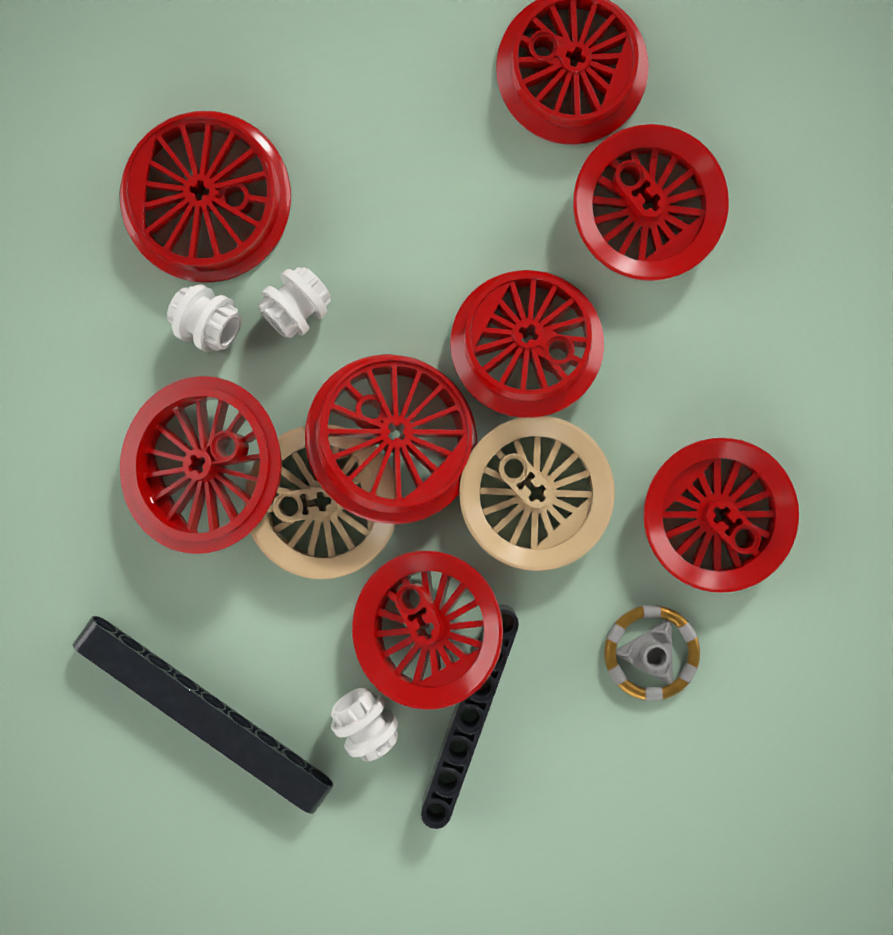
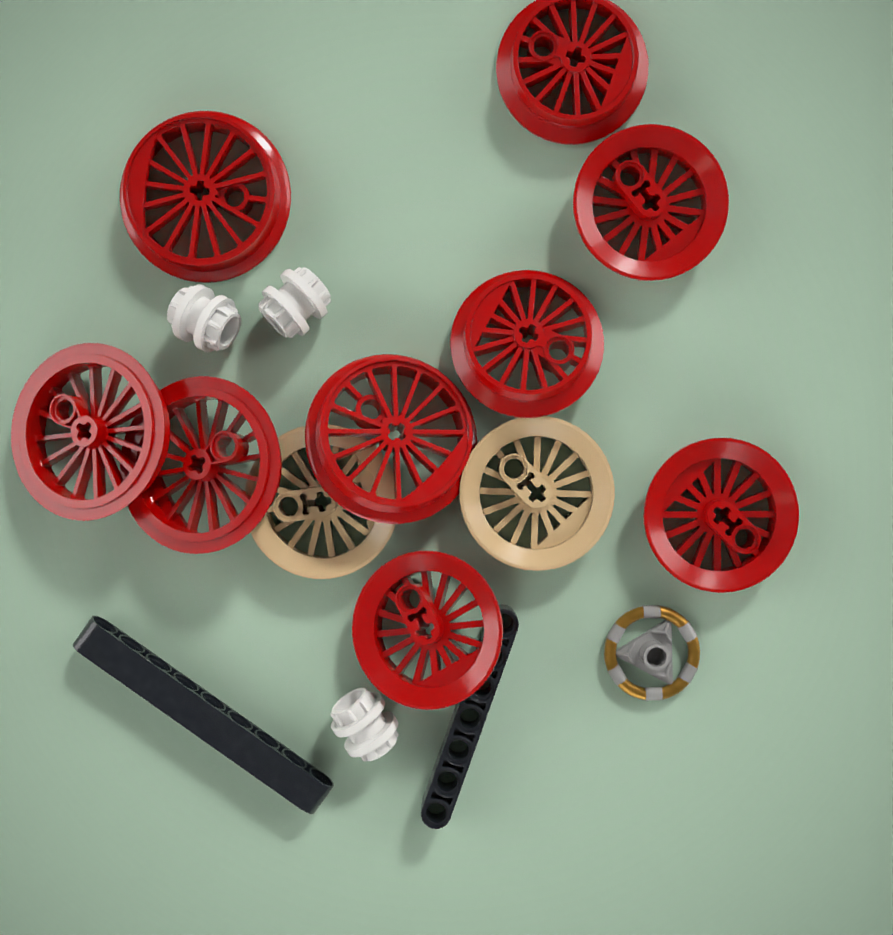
(92, 430): none -> piece

